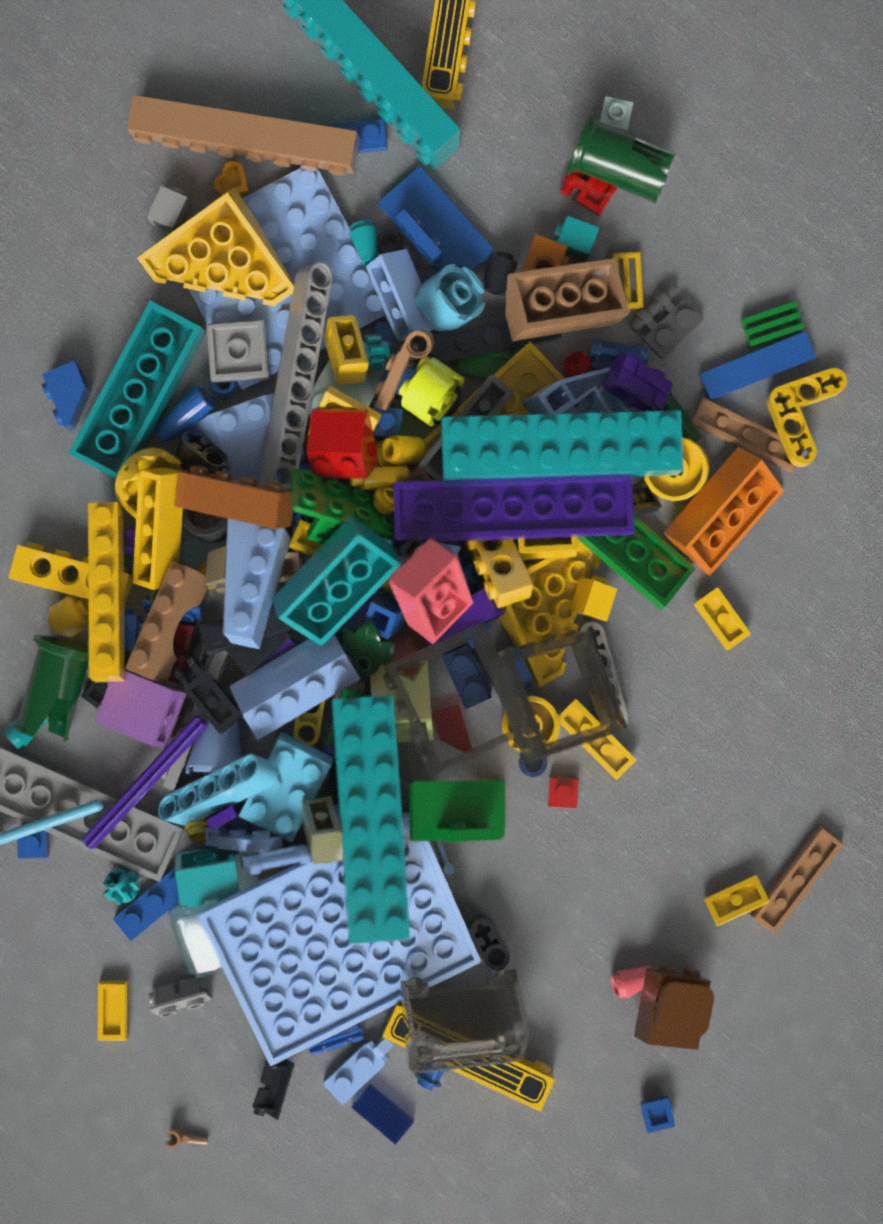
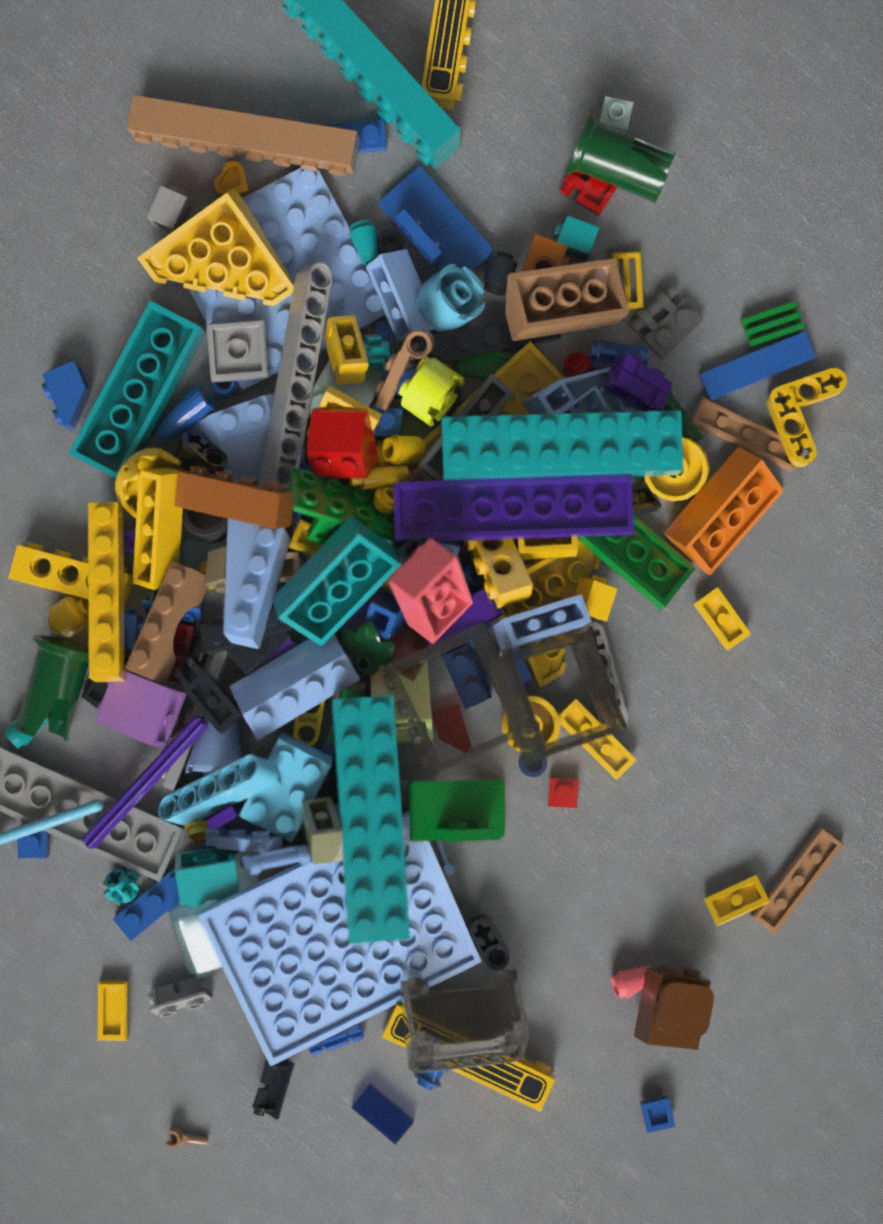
(358, 1069): light blue hinge -> none
(542, 623): none -> light blue brick

